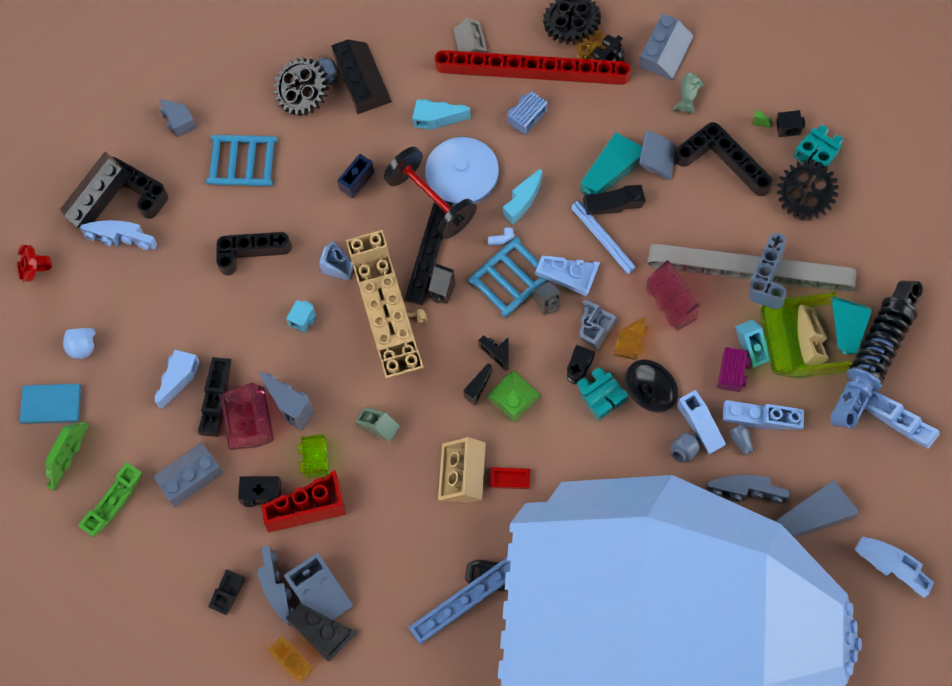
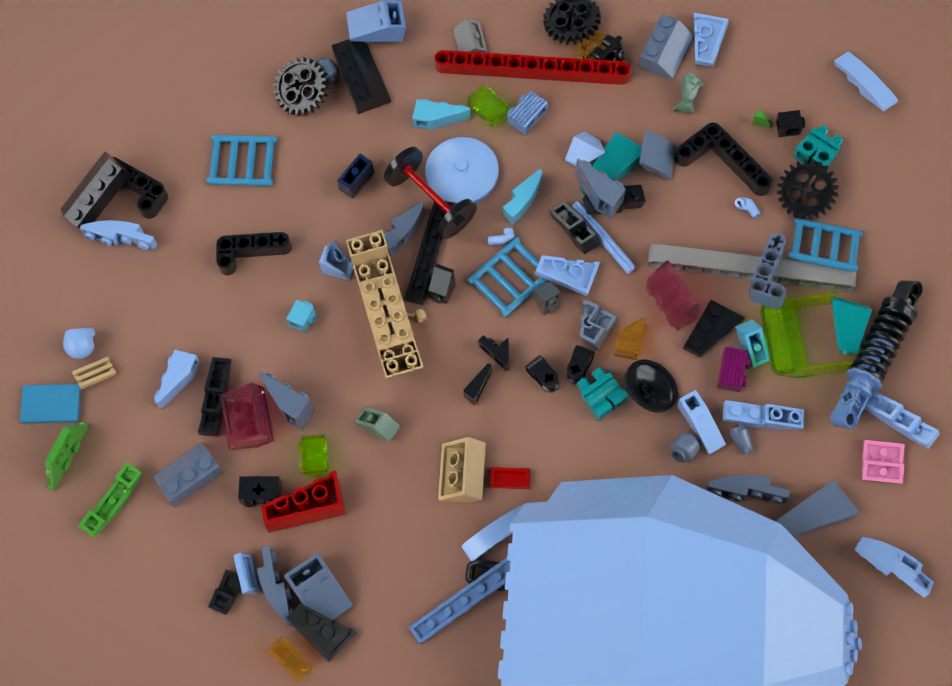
(31, 263): red tile -> none
(105, 363): none -> tan tile
(179, 117): sand blue slope -> none
(246, 573): none -> light blue tile
(377, 22): none -> medium blue slope
(404, 227): none -> sand blue slope
(488, 105): none -> clear neon green brick
(490, 536): none -> light blue slope
(513, 396): bright green slope -> none
(541, 372): none -> black piece
(575, 227): none -> black slope
(585, 148): none -> light blue slope
(602, 191): none -> sand blue slope
(708, 38): none -> light blue wing
(711, 327): none -> black wing
(747, 205): none -> light blue arm
(811, 336): tan slope -> none
(813, 257): none -> dark azure bar
(866, 80): none -> light blue slope
(882, 461): none -> bright pink slope

